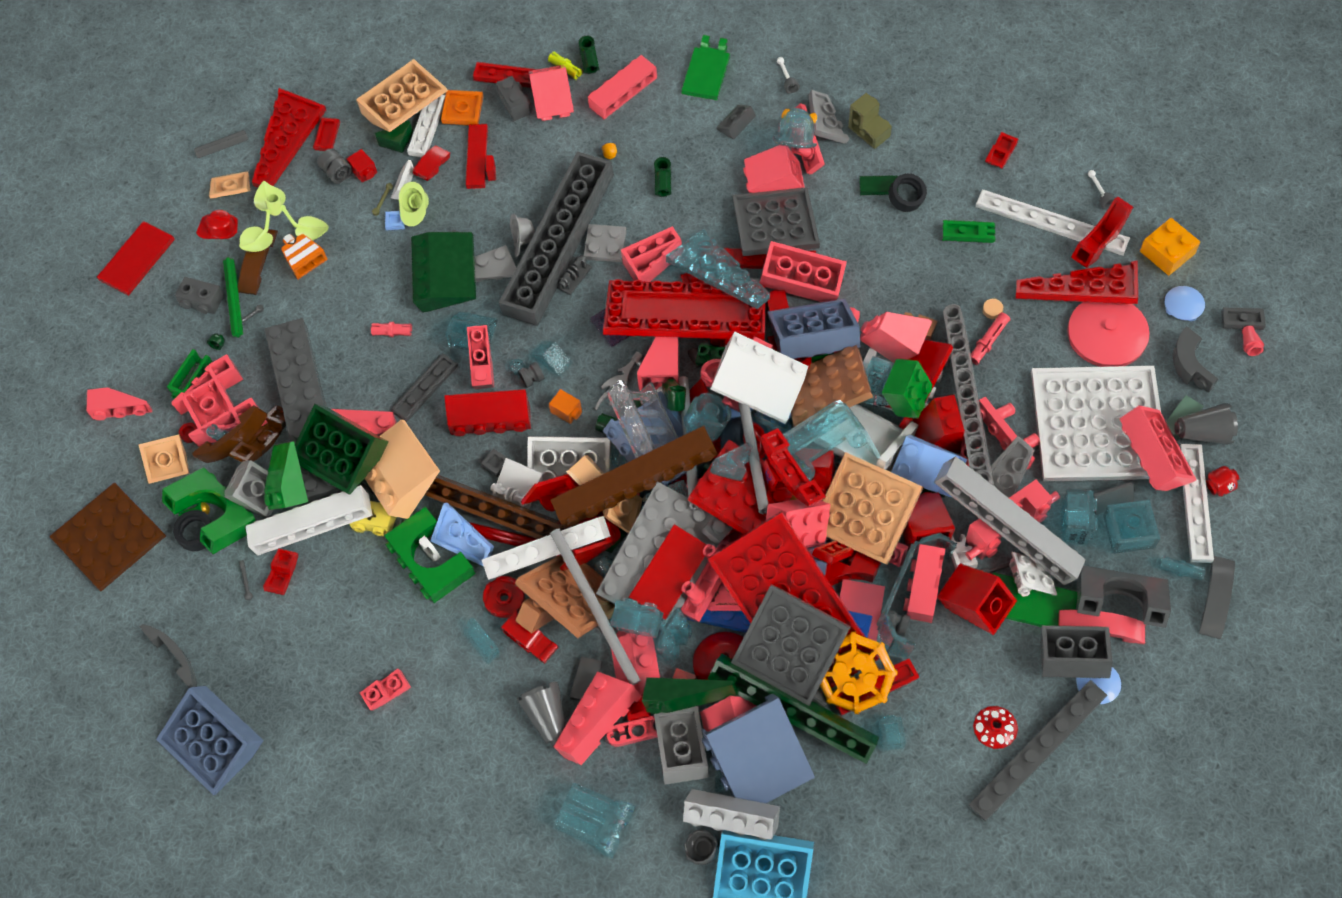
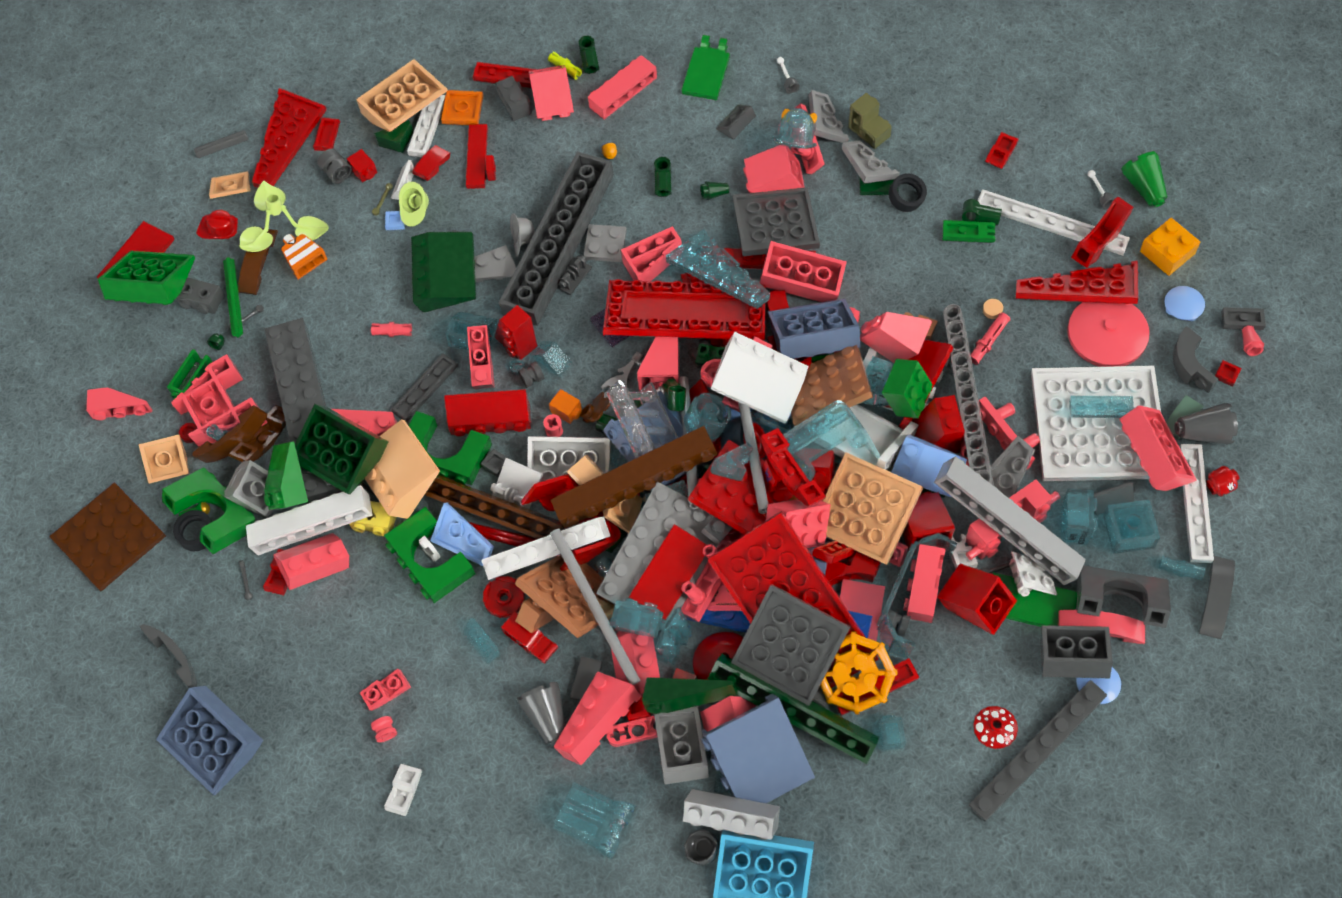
(147, 277): none -> green slope
(312, 560): none -> coral slope
(383, 729): none -> coral wheel
(403, 789): none -> white slope
(466, 463): none -> green arch
(516, 333): none -> red wedge
(553, 425): none -> coral bush
(594, 411): none -> reddish brown plate
(713, 189): none -> dark green cone
(866, 164): none -> light grey wing
(980, 213): none -> dark green piece
(1100, 406): none -> clear light blue plate
(1147, 178): none -> green cone
(1227, 373): none -> red tile

